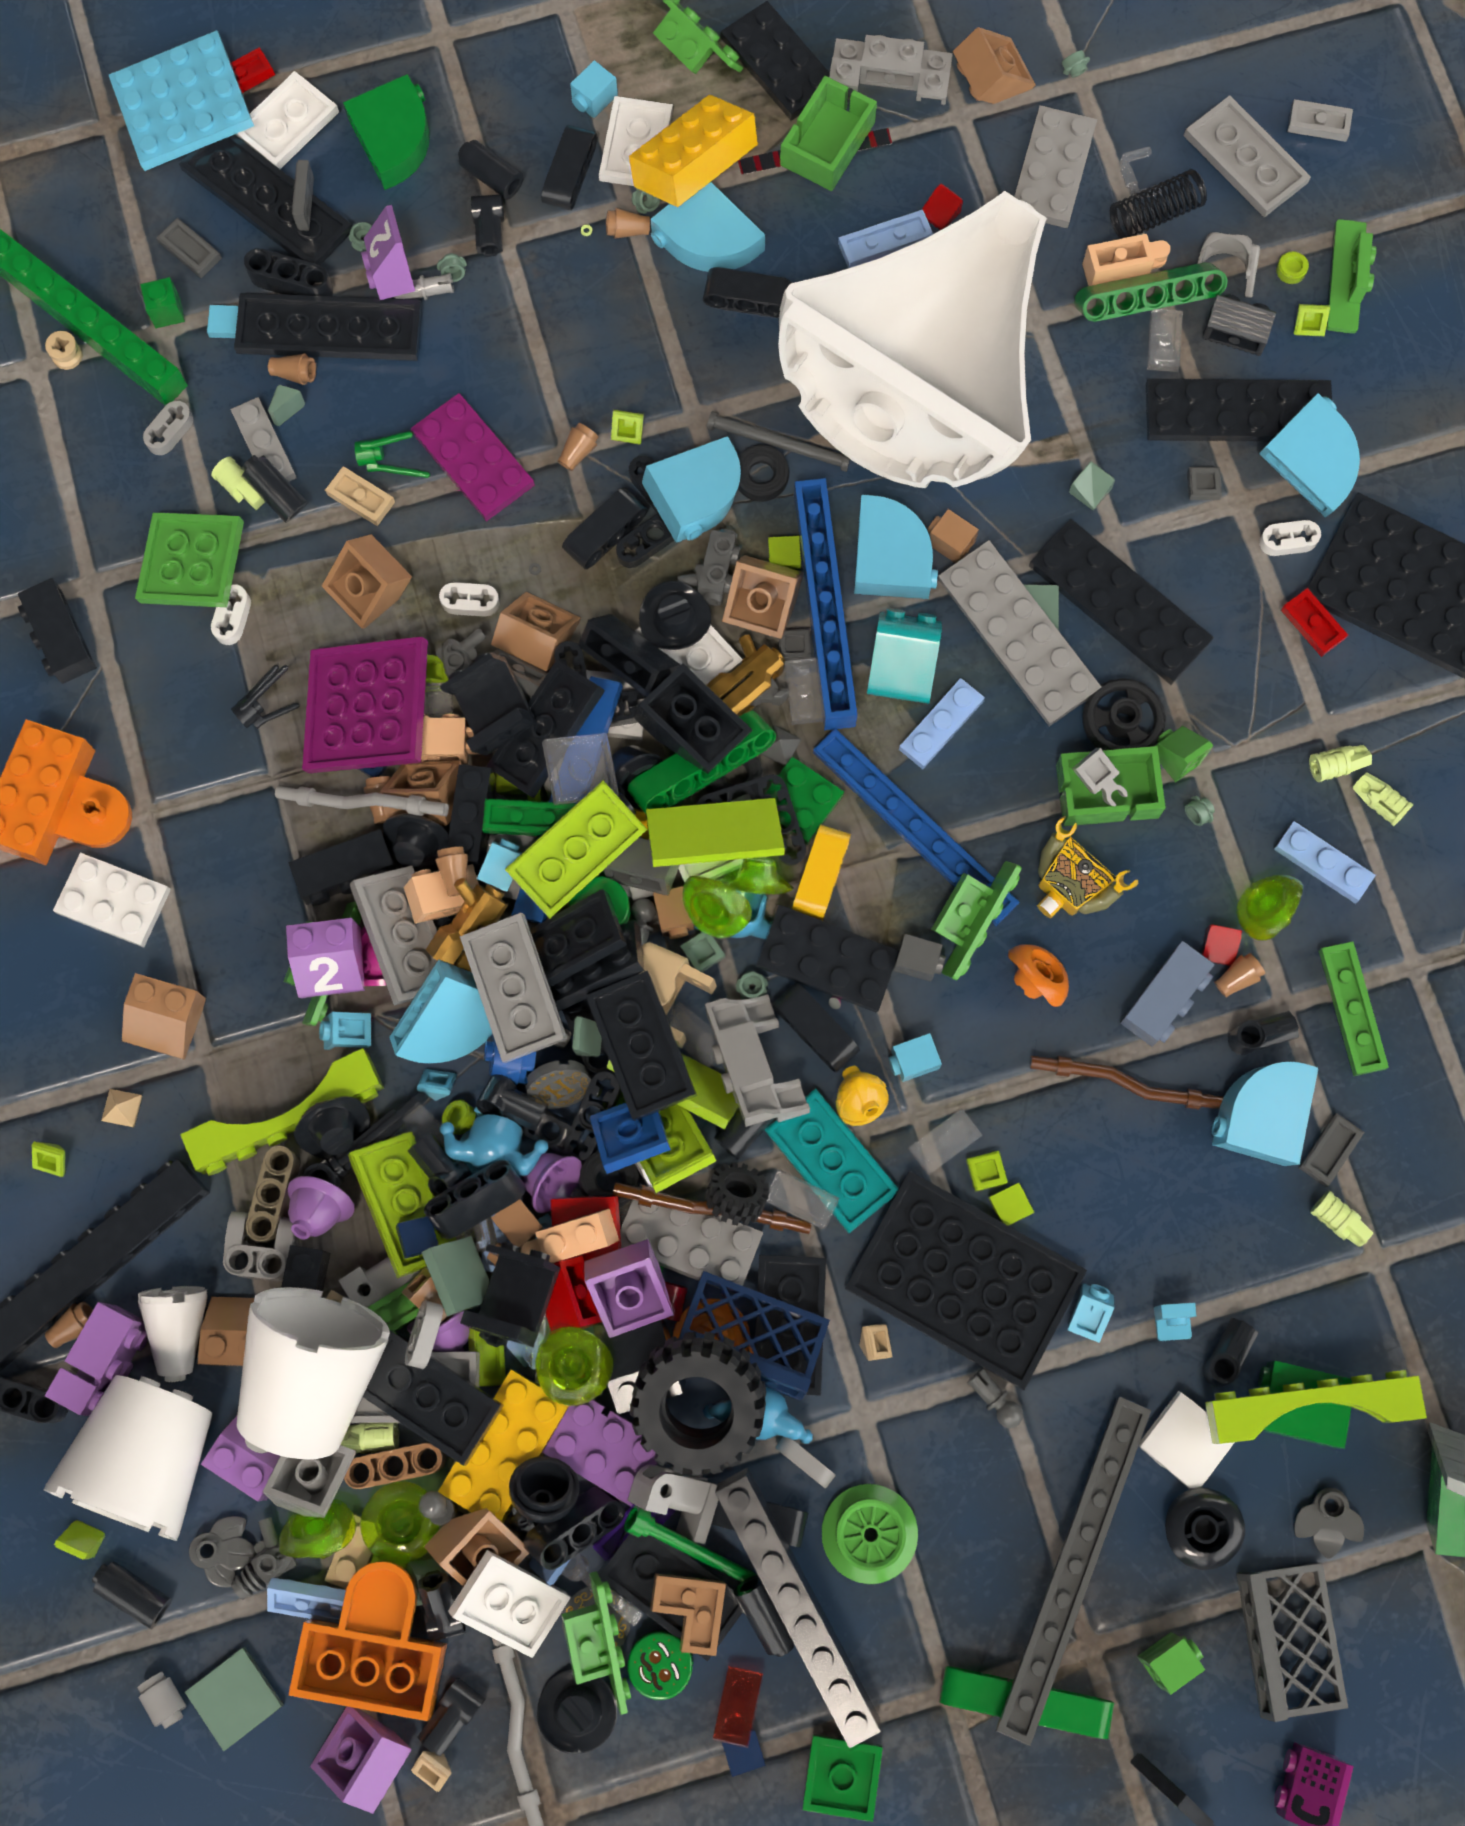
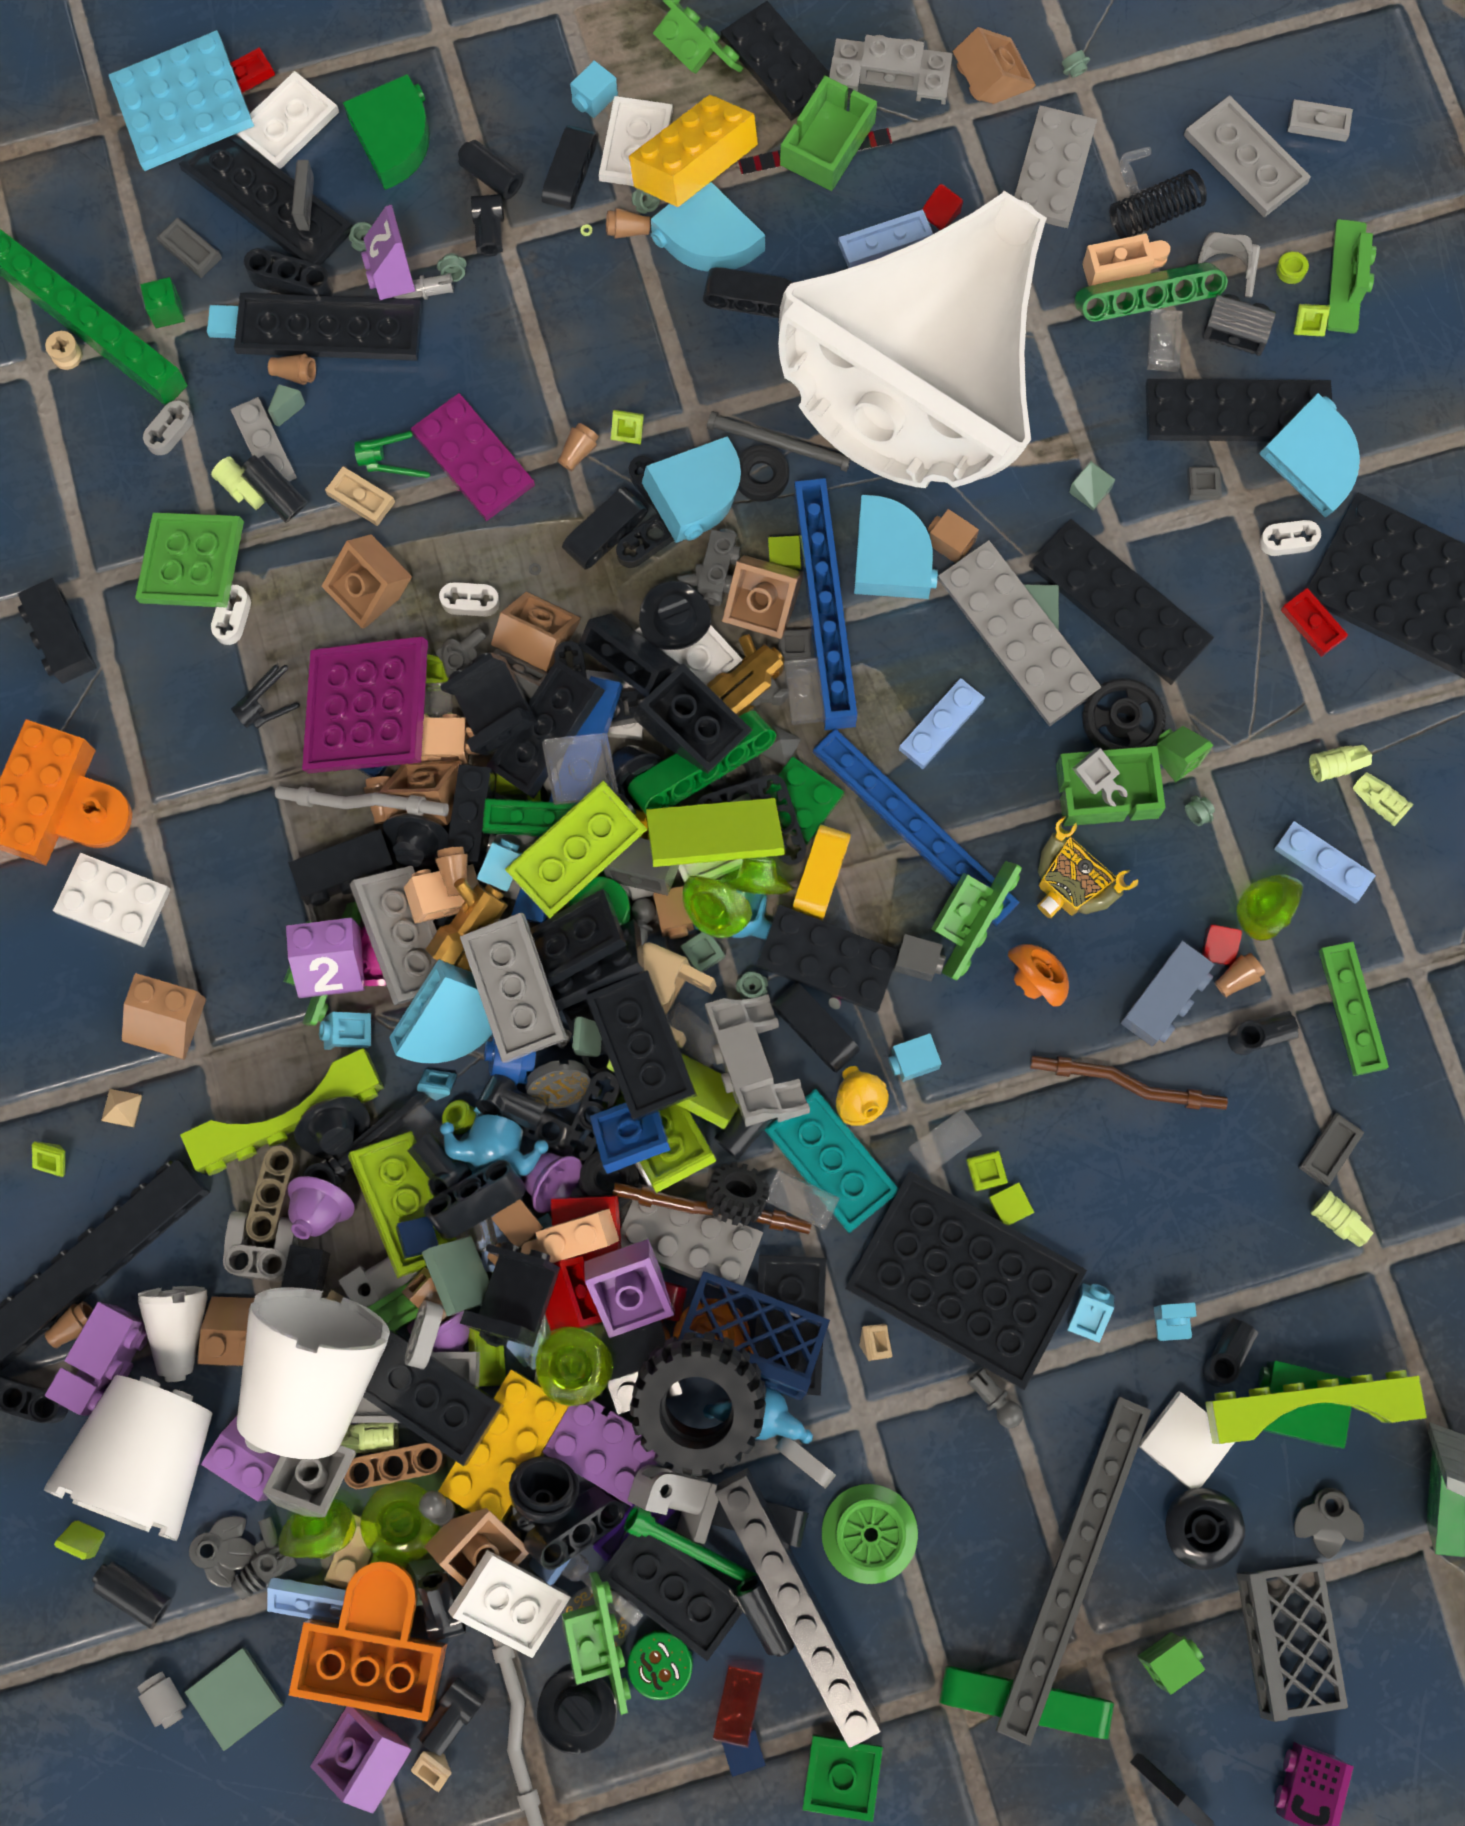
(698, 1602): medium nougat plate -> none
(905, 656): piece -> none
(1267, 1113): medium azure brick -> none

